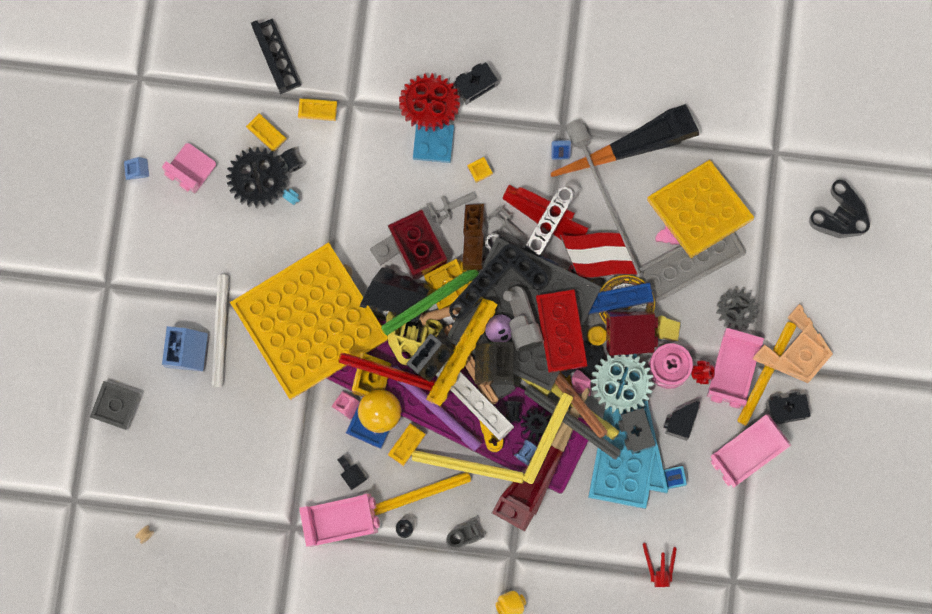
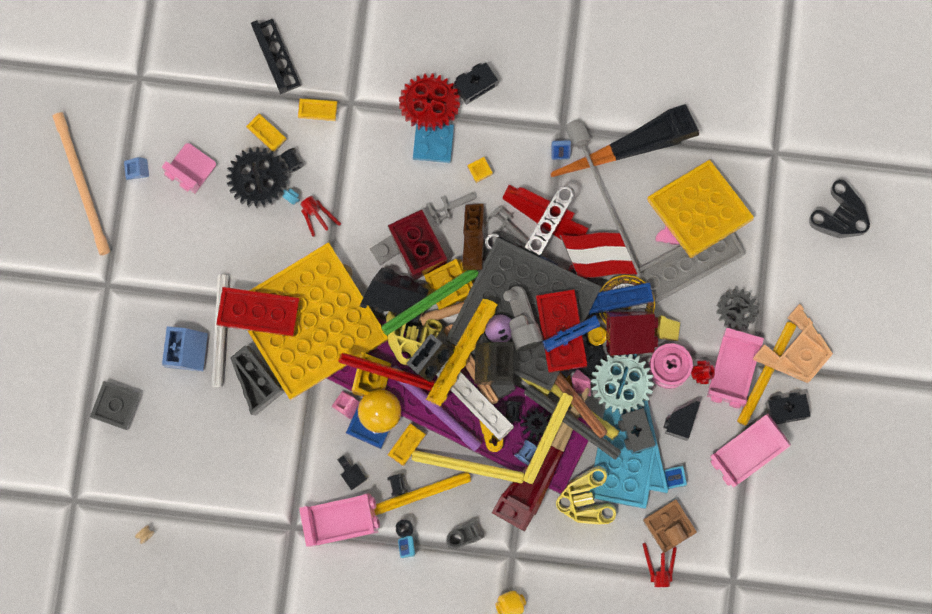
(99, 237): none -> light nougat piece
(256, 380): none -> dark grey wedge
(257, 311): none -> red plate
(311, 207): none -> red plant
(397, 484): none -> black bush
(406, 547): none -> slope
(494, 278): black beam -> none
(564, 337): none -> blue pin
(588, 514): none -> light yellow connector
(669, 526): none -> medium nougat plate

